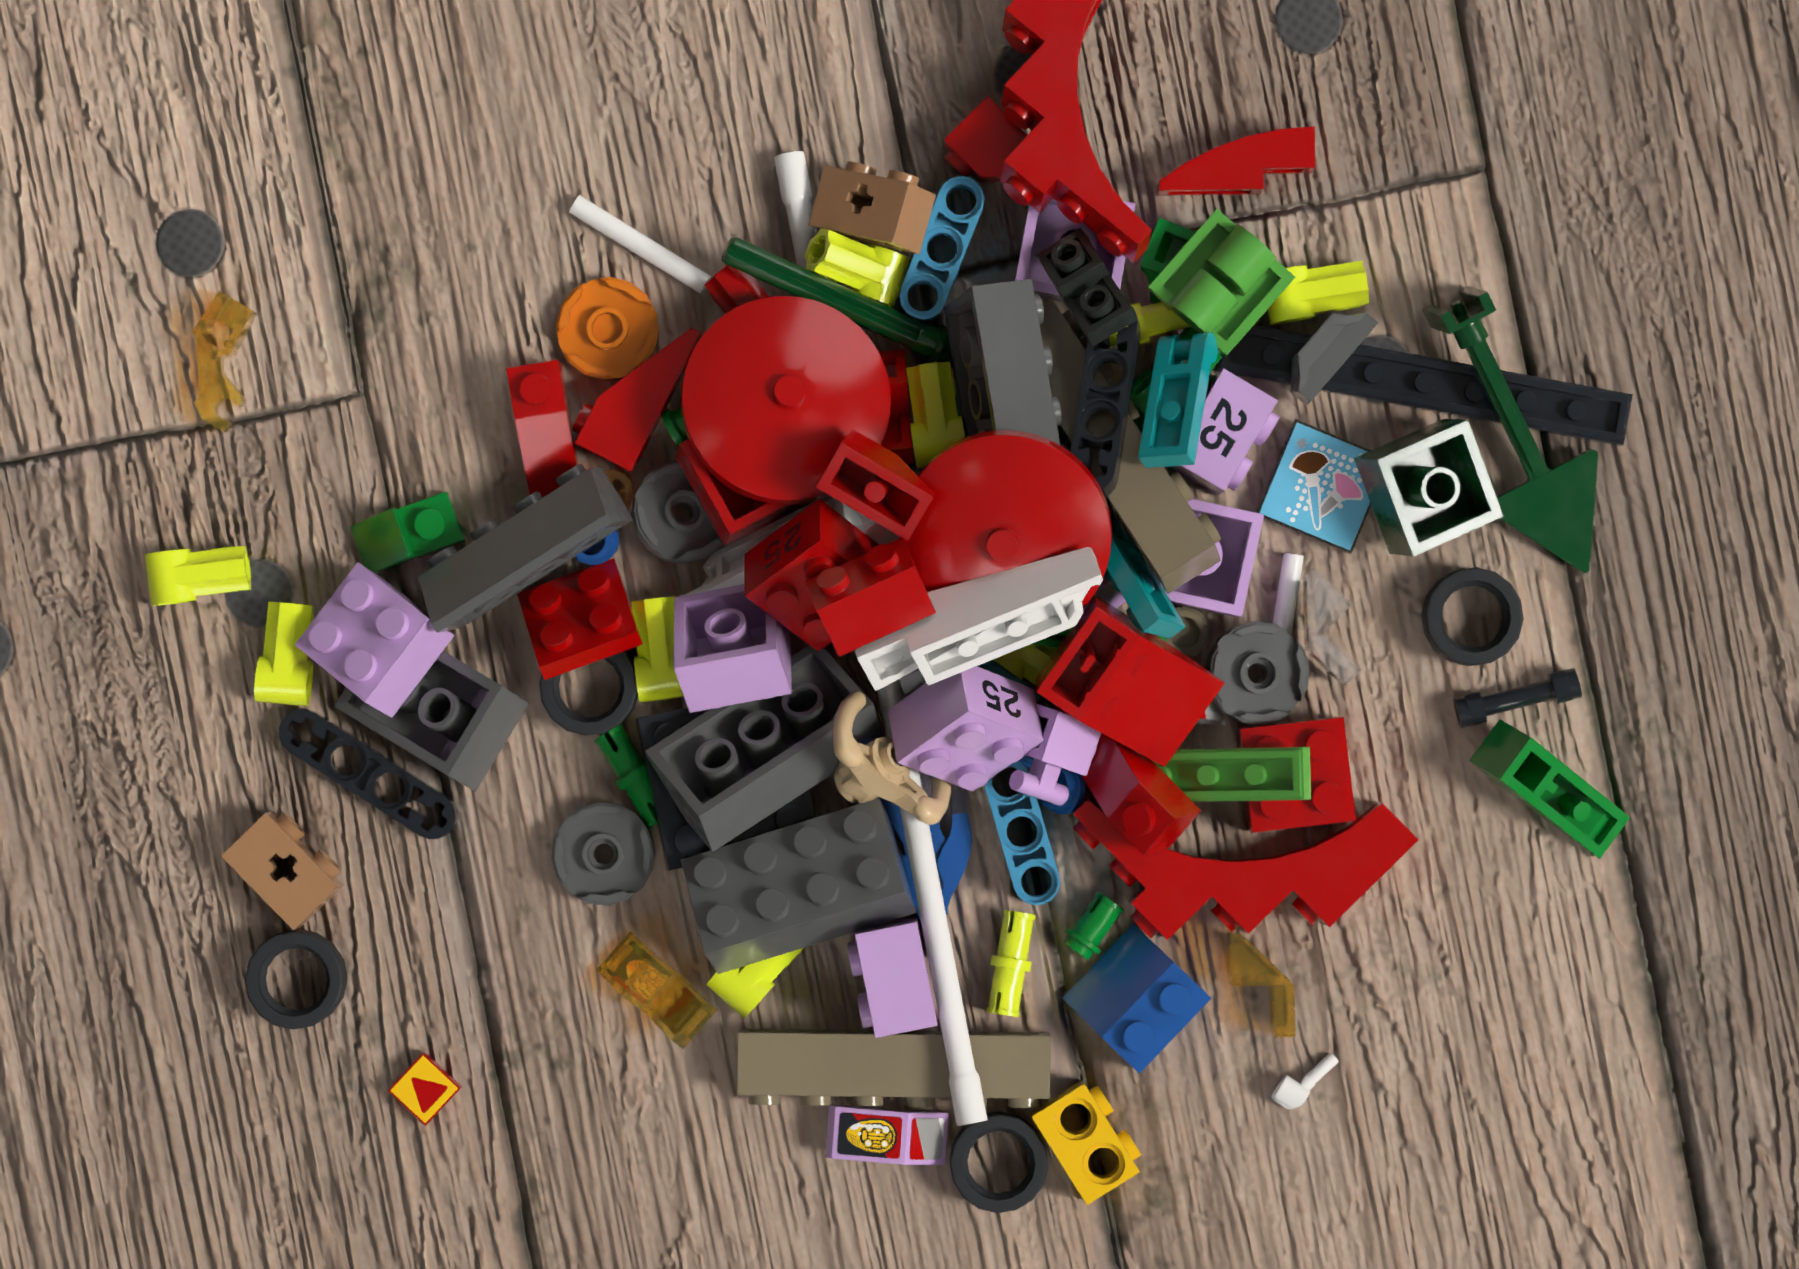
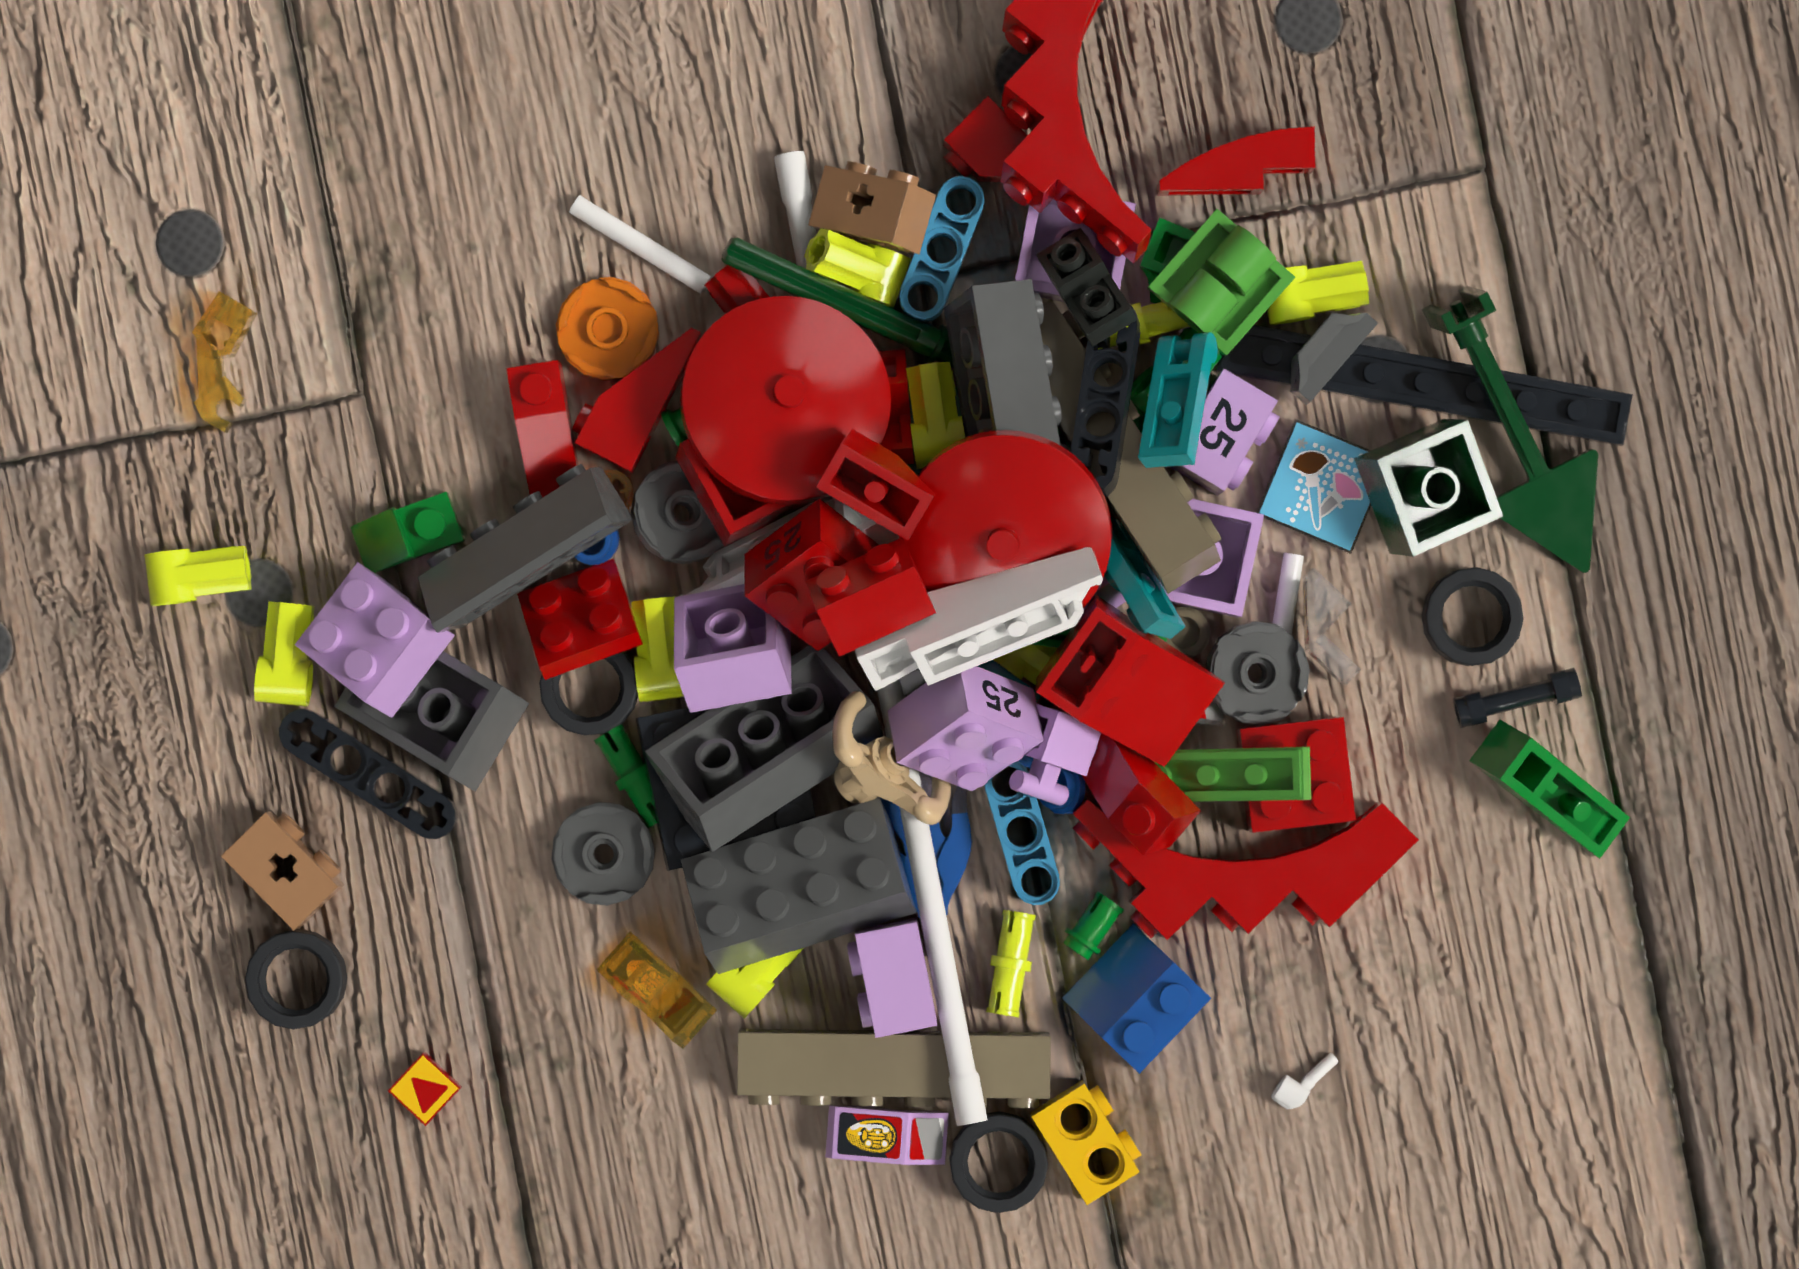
(1251, 968): clear yellow slope -> none

